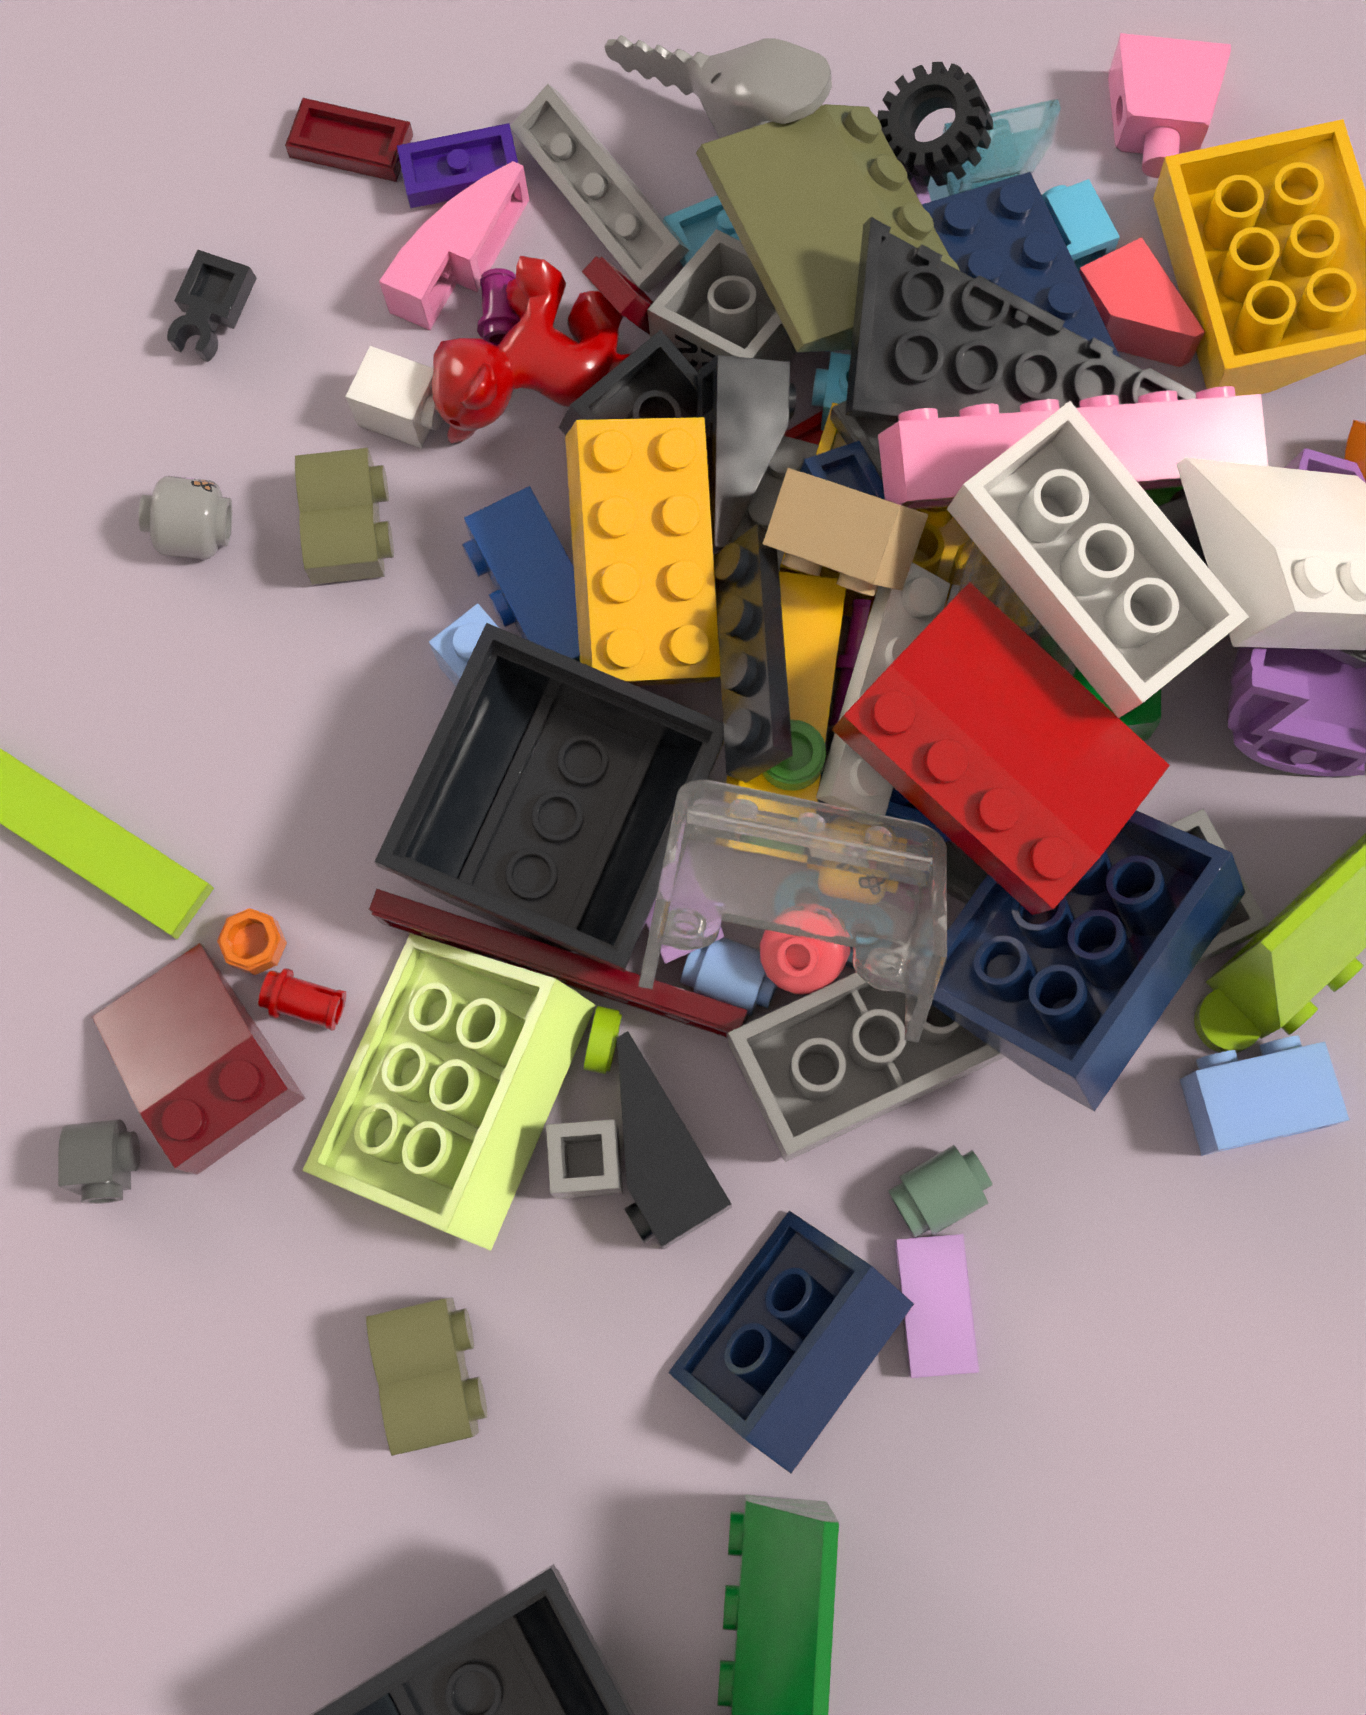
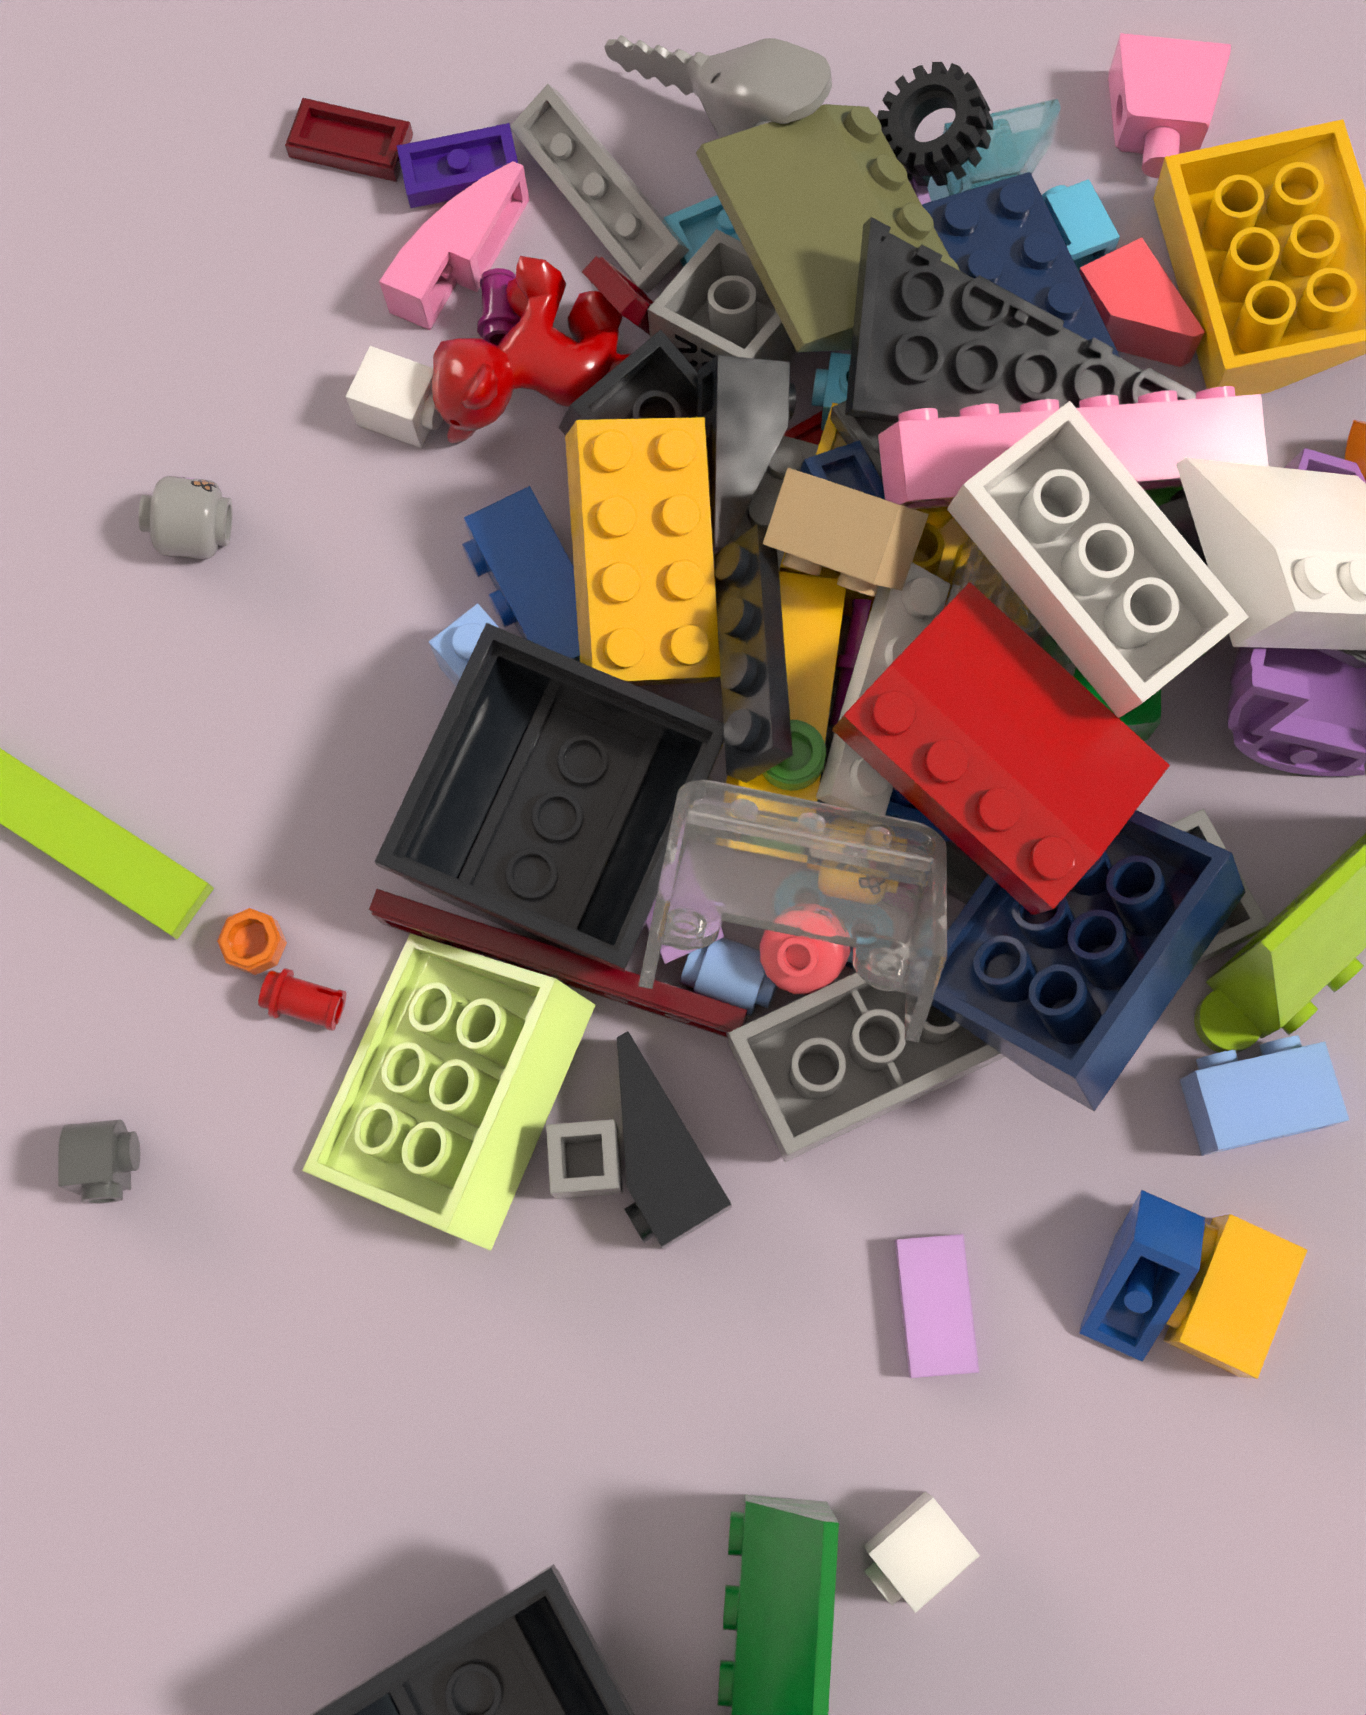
(195, 1062): slope -> none
(210, 296): black plate -> none
(341, 516): olive brick -> none
(425, 1375): olive brick -> none
(602, 1040): lime tile -> none
(791, 1340): dark blue slope -> none
(918, 1554): none -> white brick
(941, 1191): sand green brick -> none
(1144, 1275): none -> blue slope
(1236, 1296): none -> yellow brick

